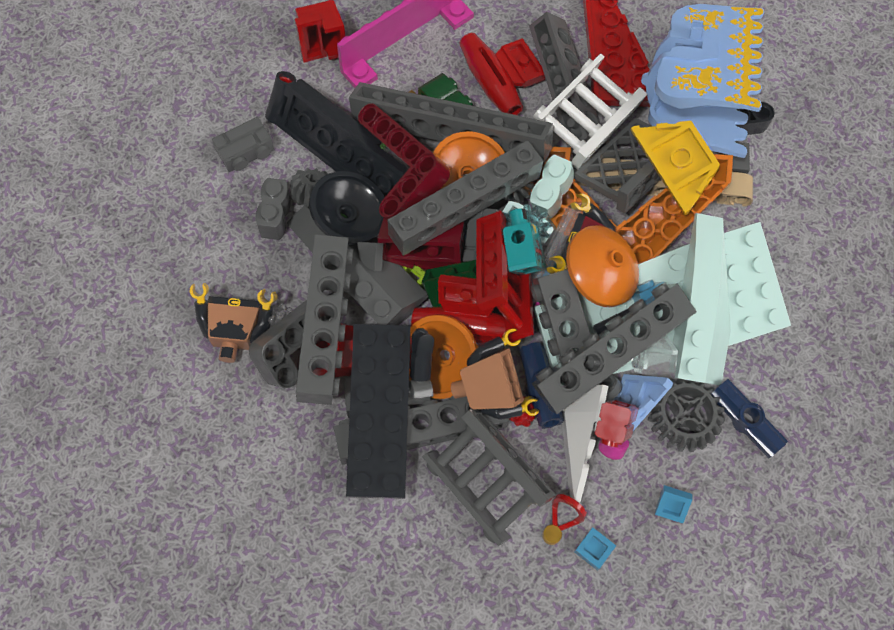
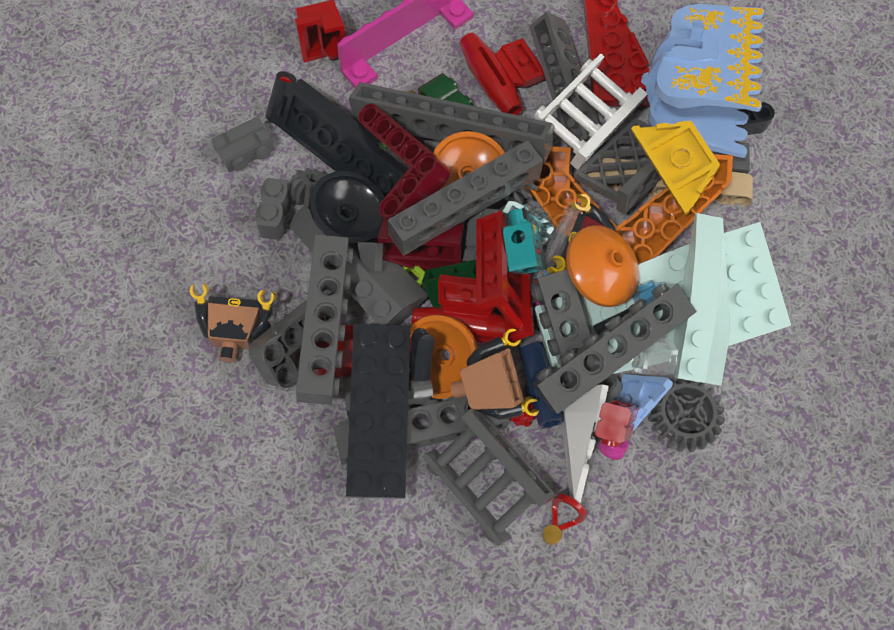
(555, 182): light aqua brick -> none
(595, 548): dark azure plate -> none
(673, 504): dark azure plate -> none
(761, 432): dark blue piece -> none

